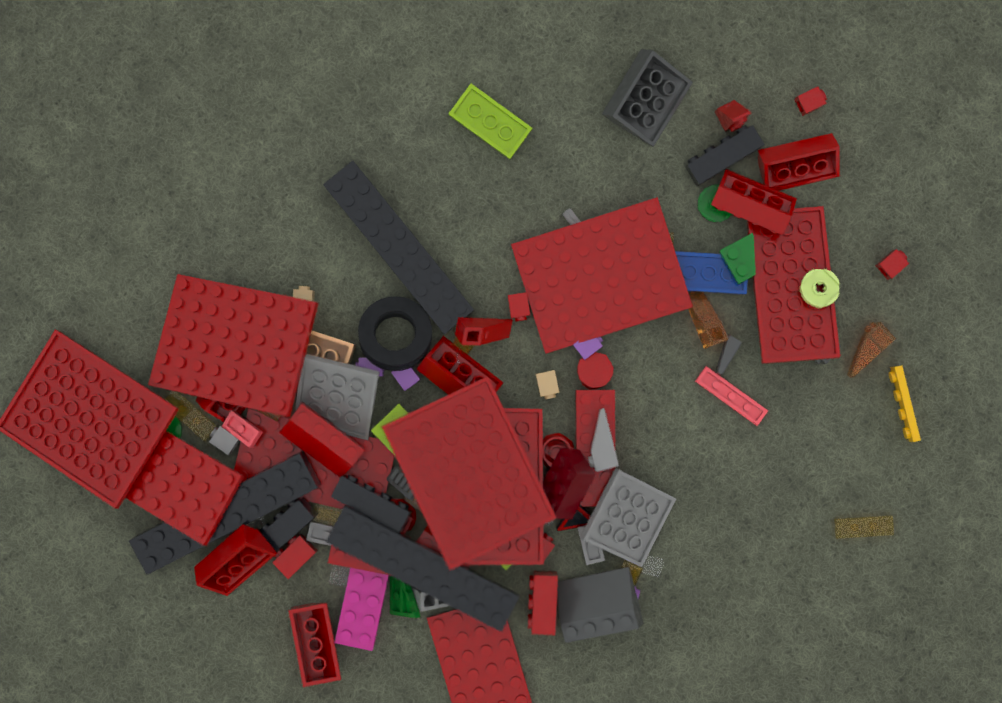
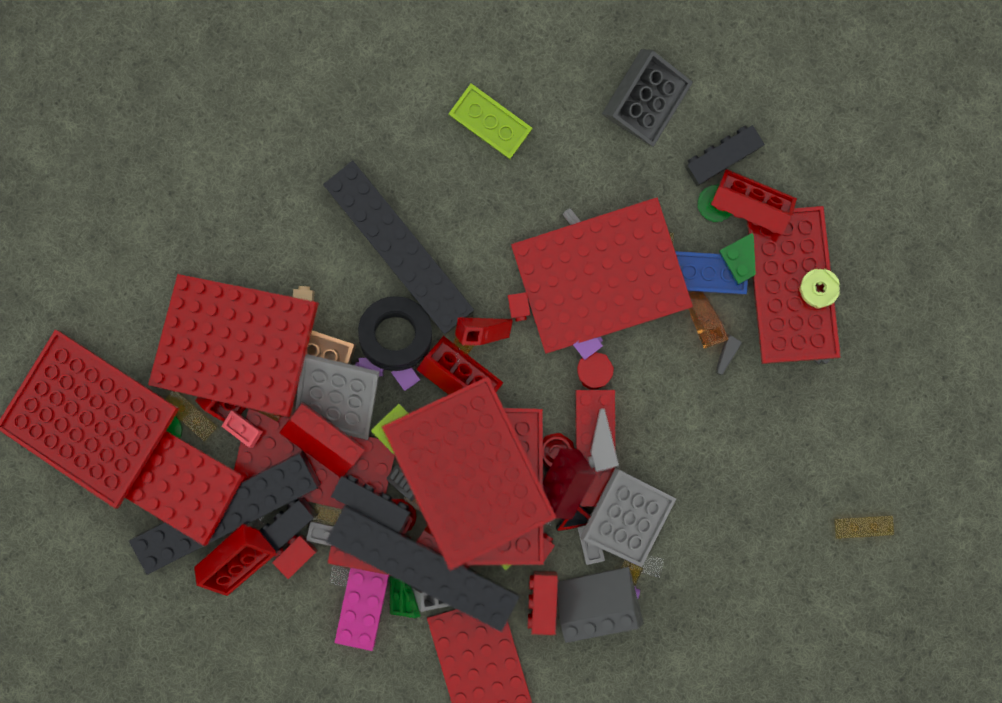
(223, 440): light grey brick -> none
(314, 644): red slope -> none
(547, 384): tan brick -> none
(731, 396): coral tile -> none
(732, 115): red slope -> none
(800, 162): red slope -> none
(811, 100): red brick -> none
(870, 346): clear orange slope -> none
(892, 264): red brick -> none
(906, 410): yellow plate -> none

